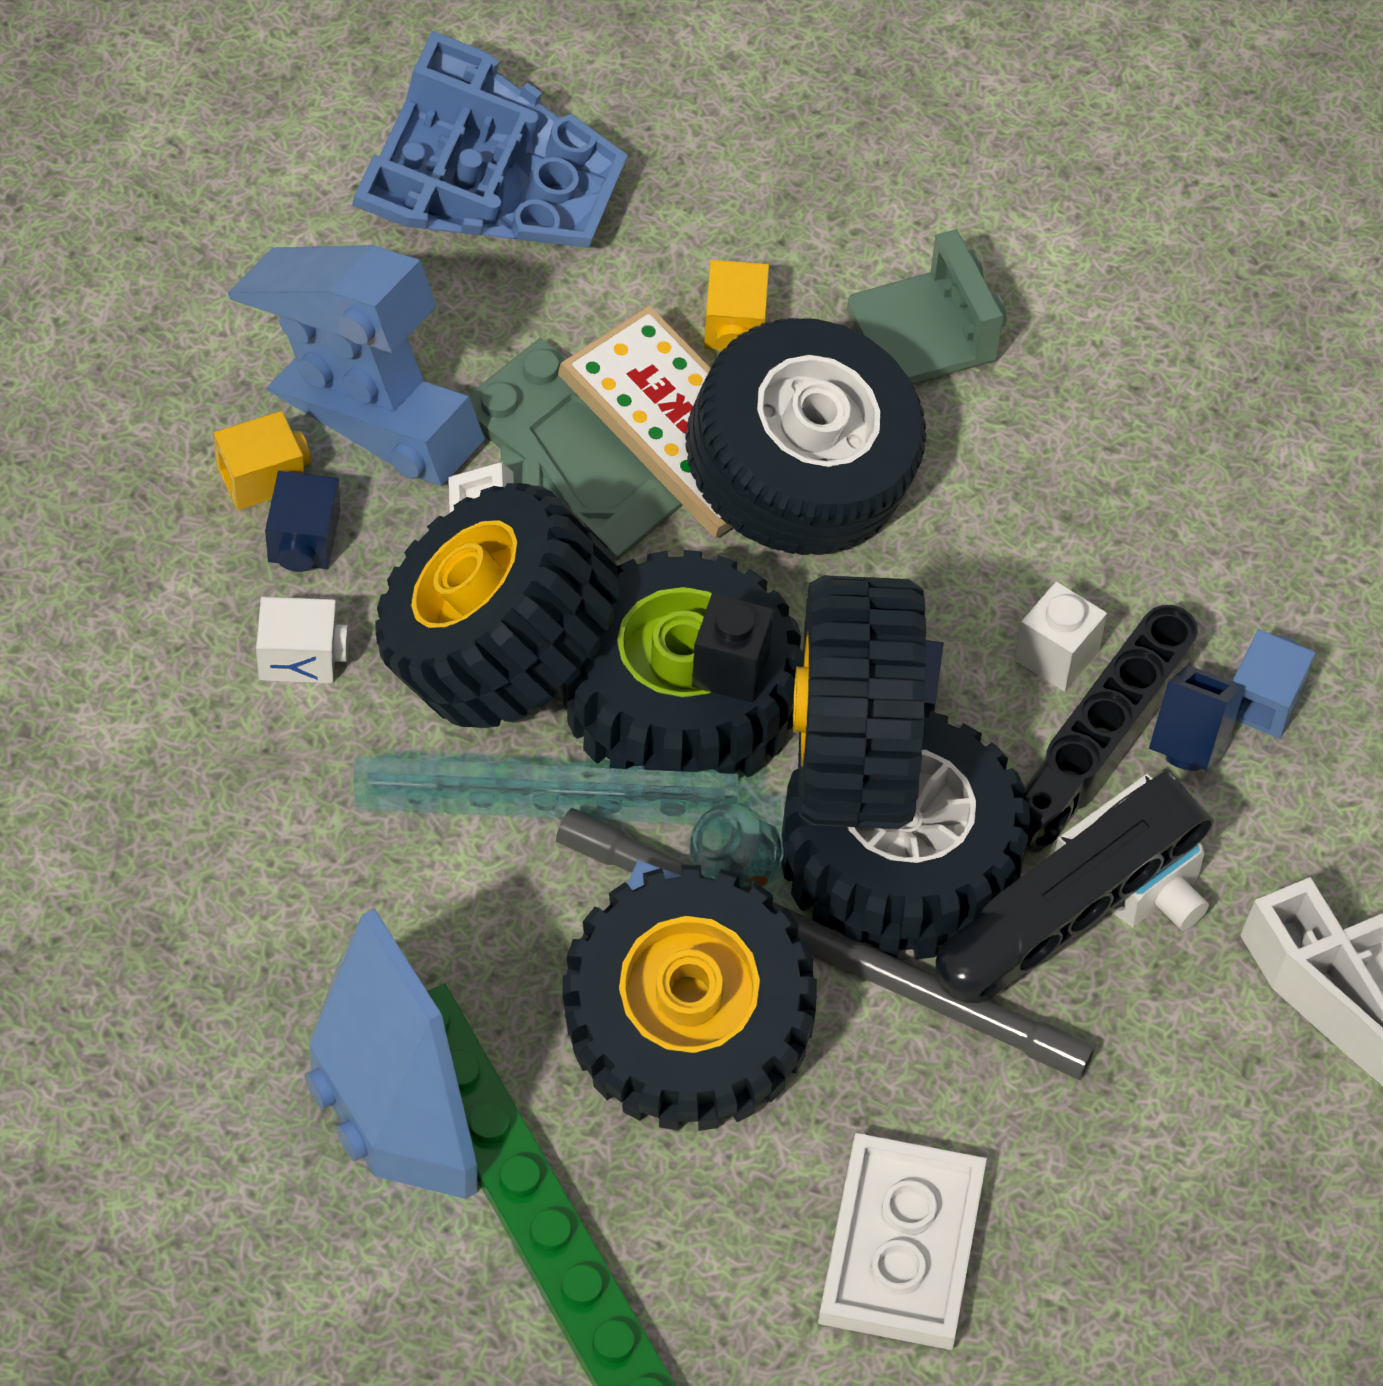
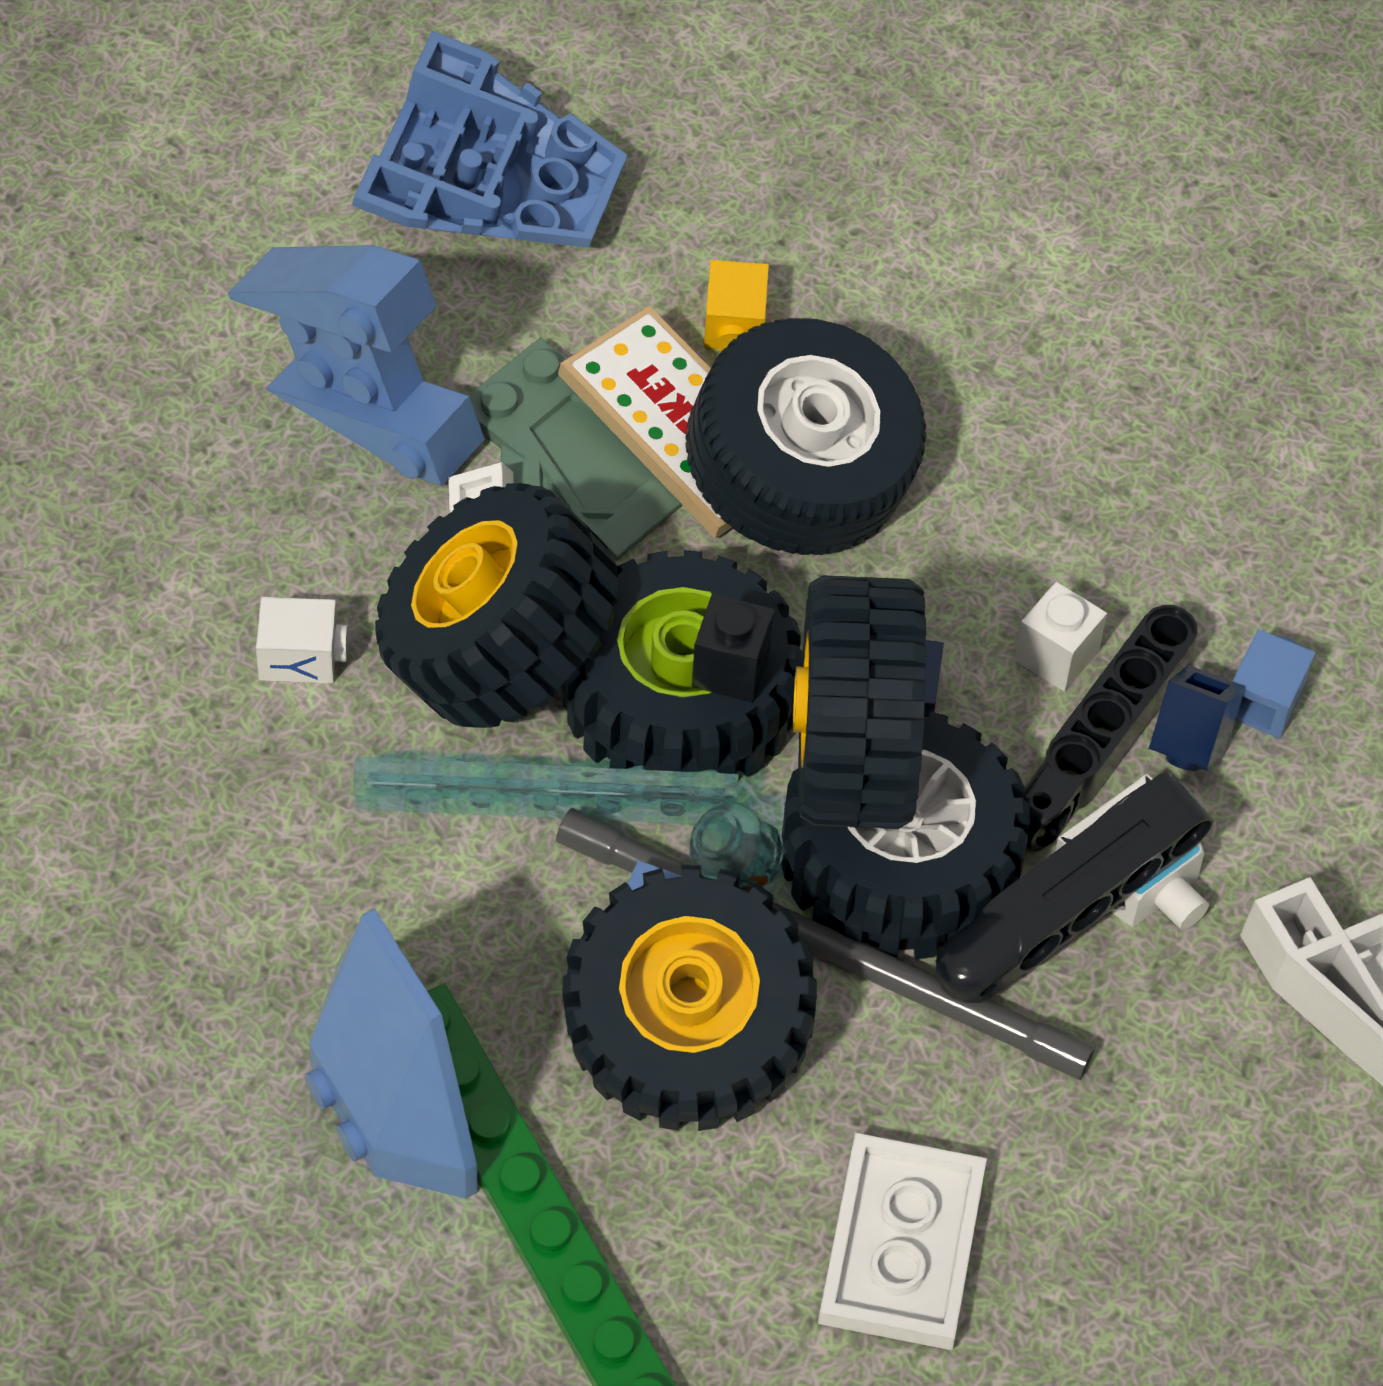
(254, 453): yellow brick -> none
(302, 521): dark blue brick -> none
(936, 318): sand green bracket -> none

